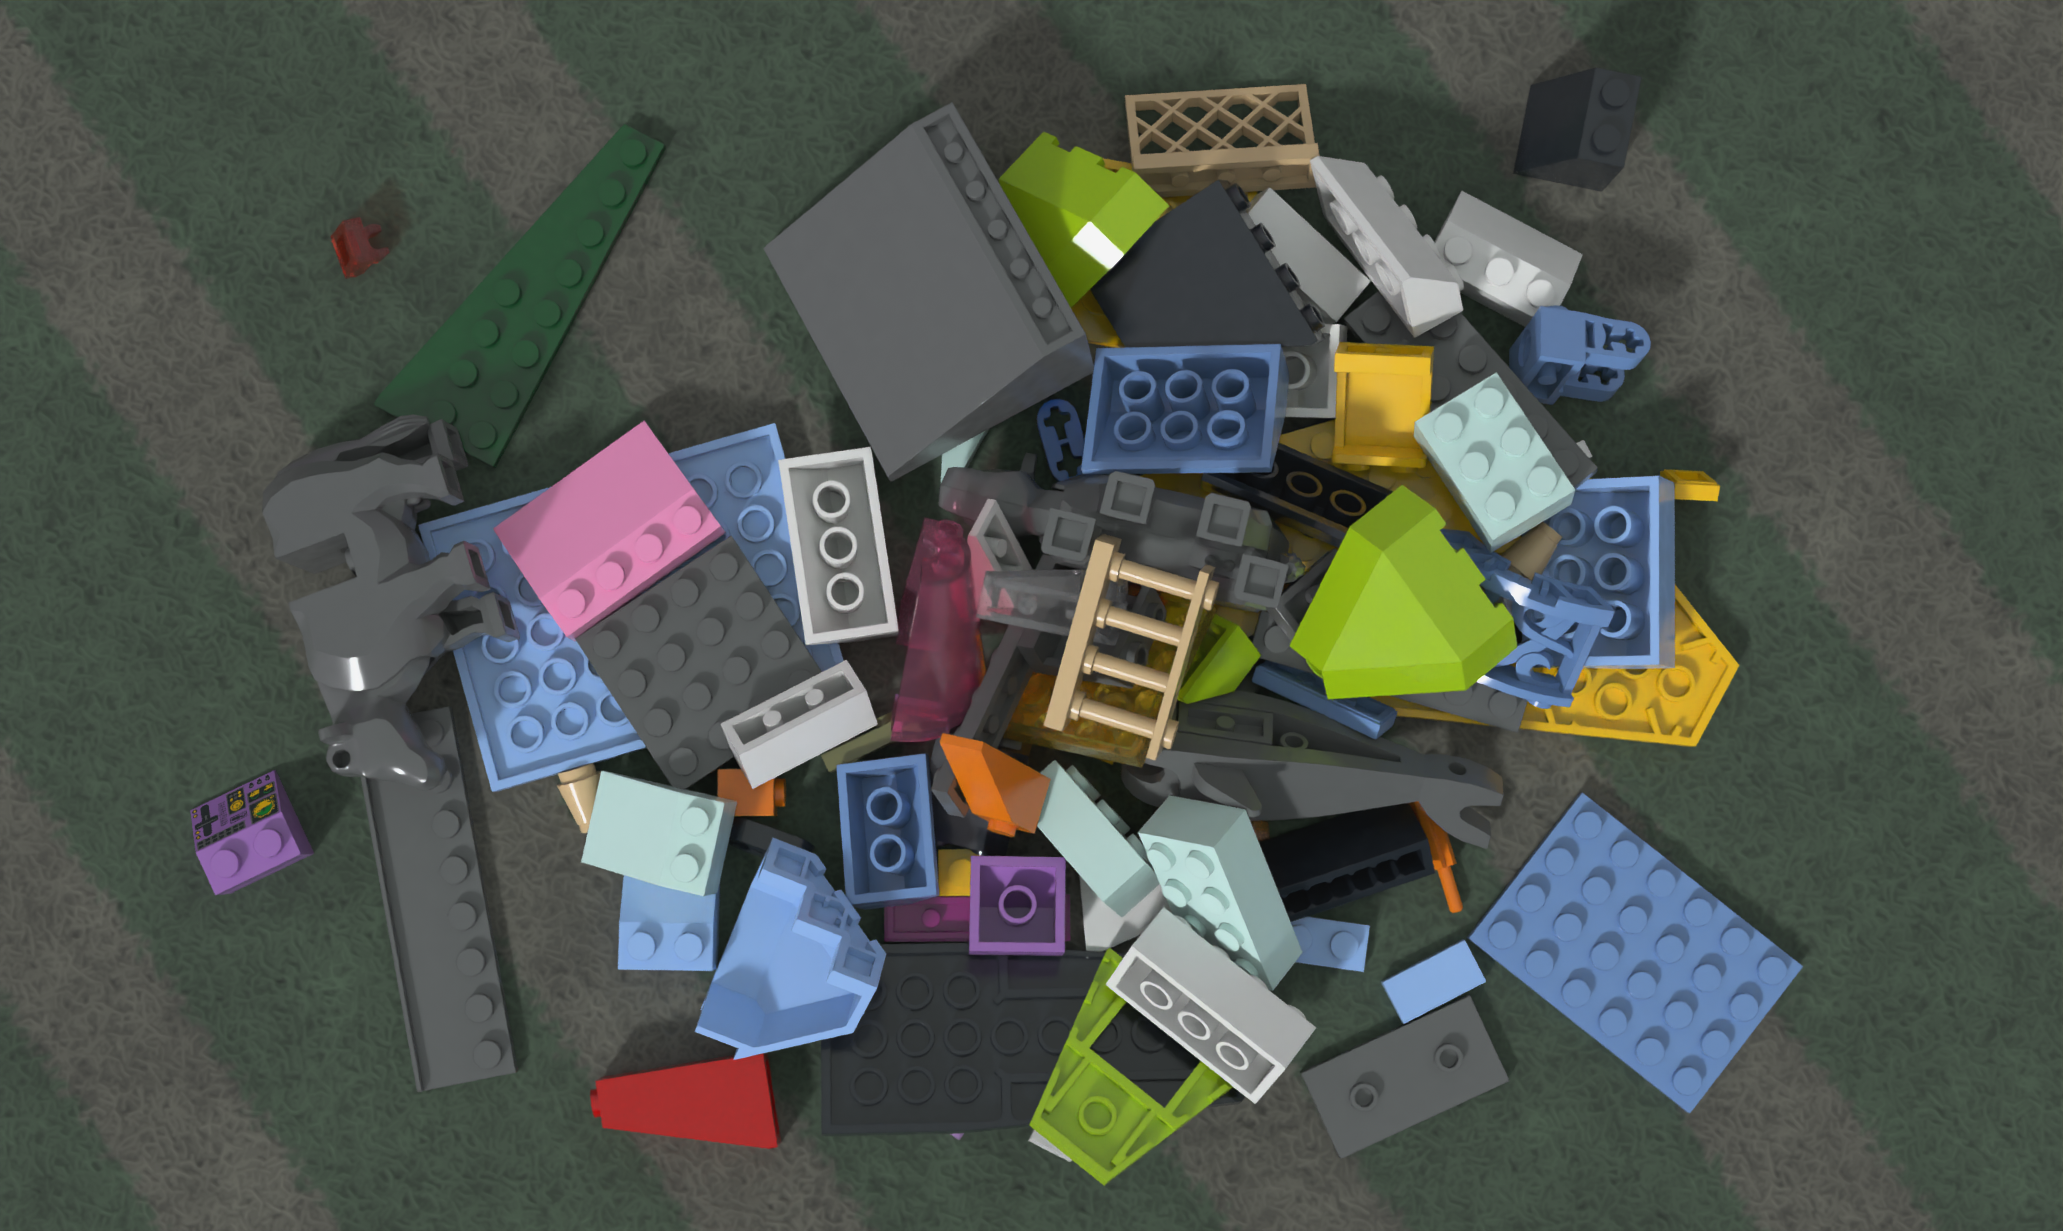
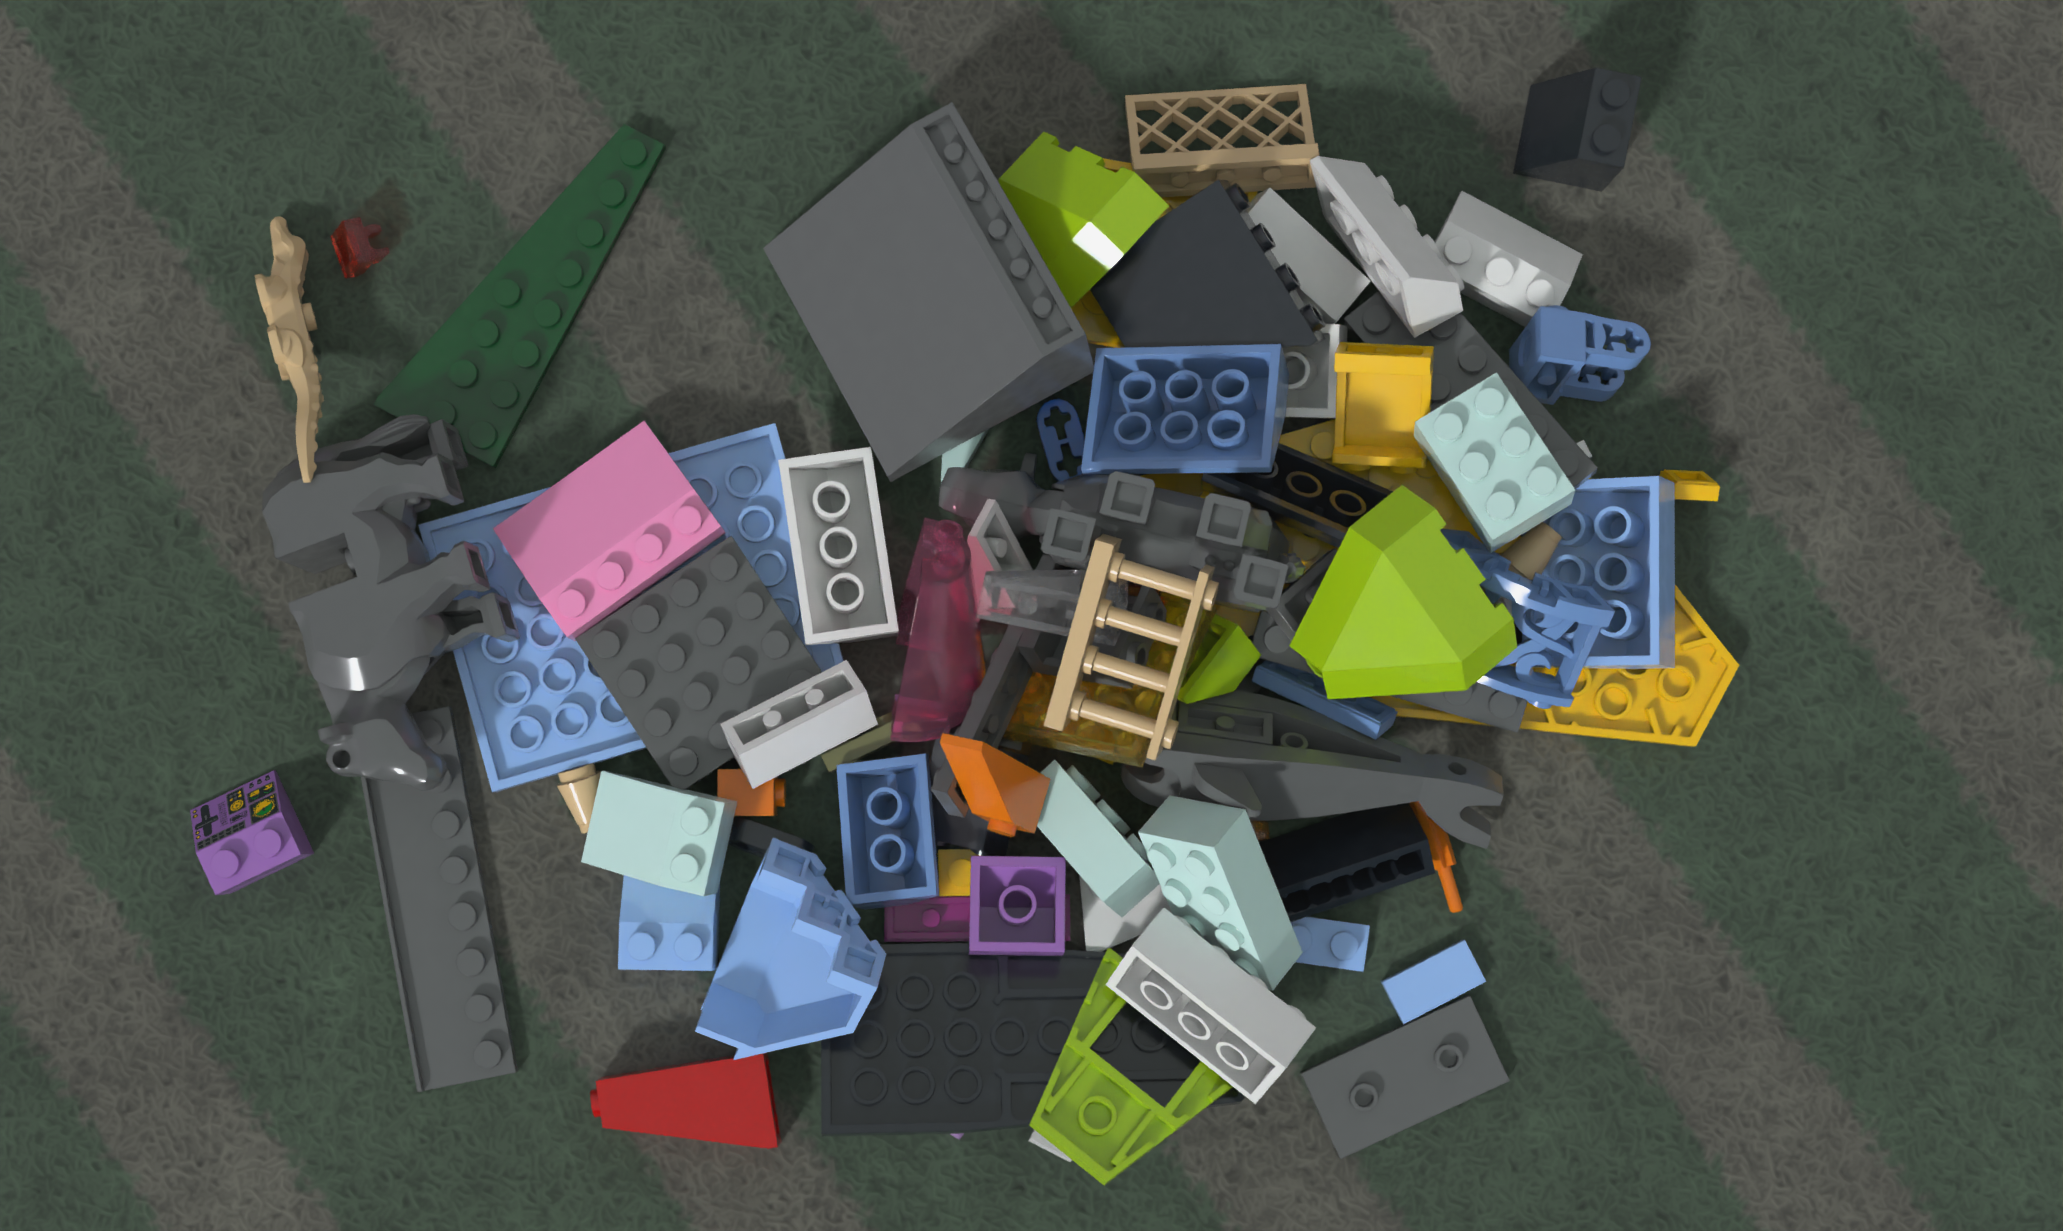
(290, 337): none -> tan animal
(1635, 952): medium blue plate -> none

